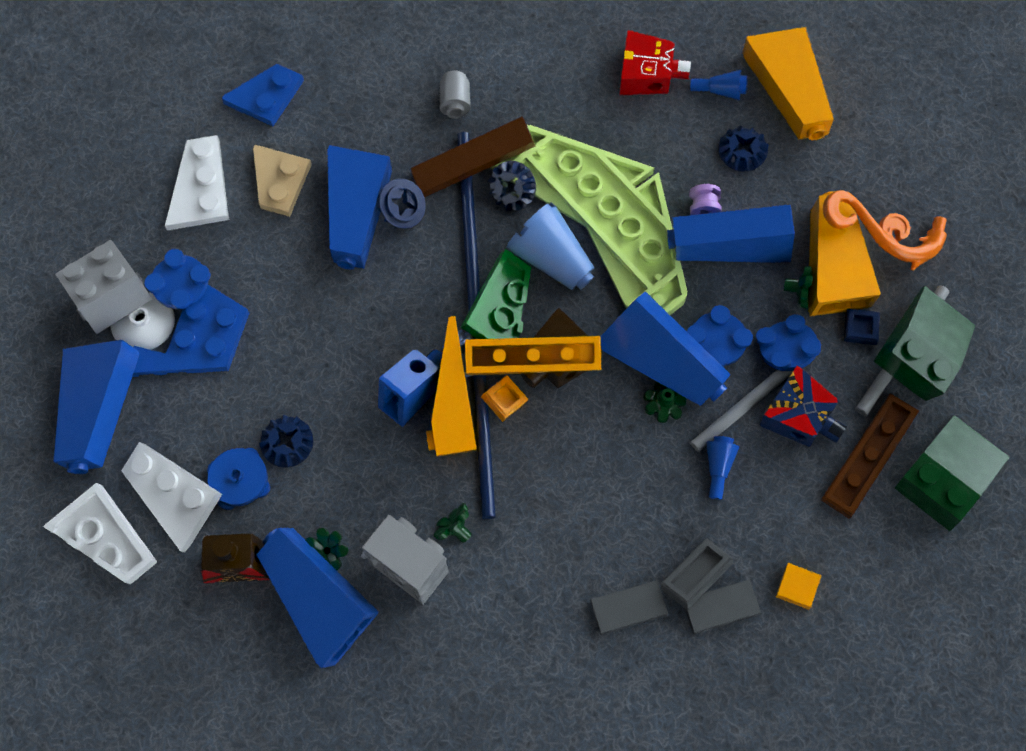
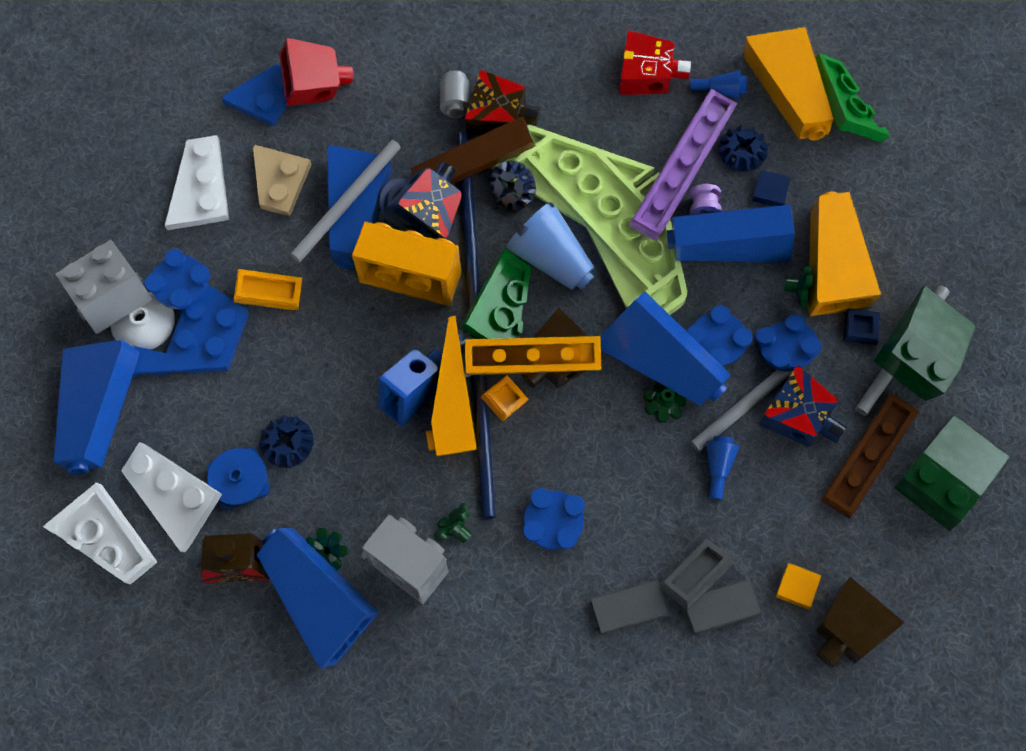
(267, 289): none -> light orange tile
(311, 72): none -> torso
(345, 201): none -> light grey piece
(407, 263): none -> light orange brick
(428, 202): none -> torso
(496, 104): none -> torso
(554, 519): none -> blue piece
(682, 165): none -> medium lavender tile
(771, 188): none -> dark blue tile
(847, 108): none -> green wing
(854, 624): none -> dark brown torso
(883, 231): orange plant -> none

